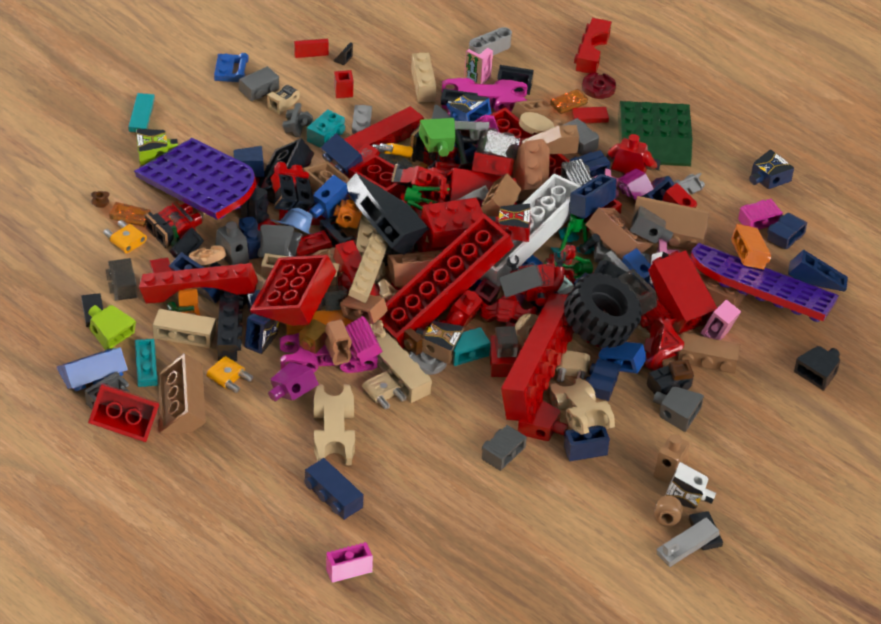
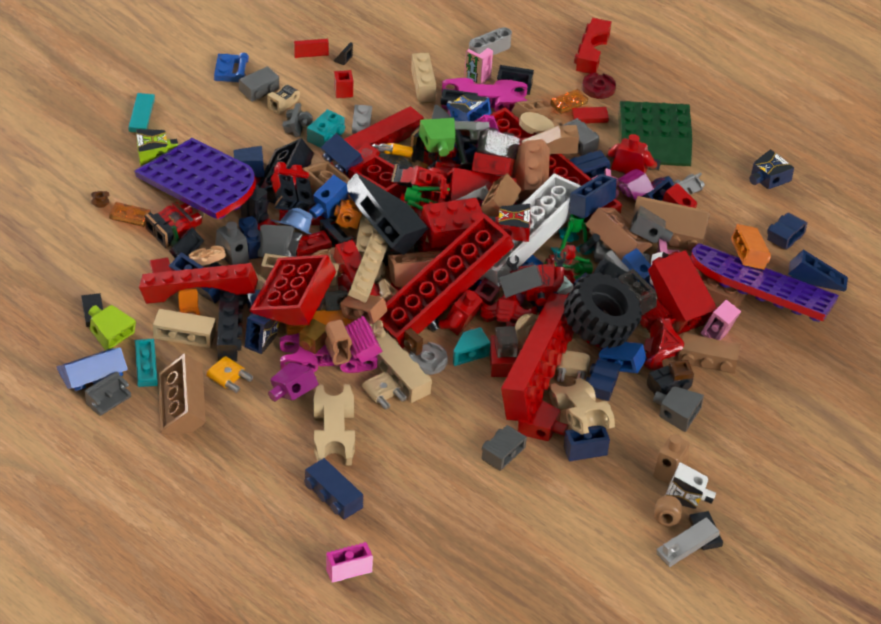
(122, 279): clear smoke brick -> none
(123, 412): red slope -> none
(127, 237): light orange piece -> none
(173, 307): dark green hand -> none
(440, 340): torso -> none
(576, 172): brick -> none
(760, 214): dark pink brick -> none
(818, 366): black torso -> none

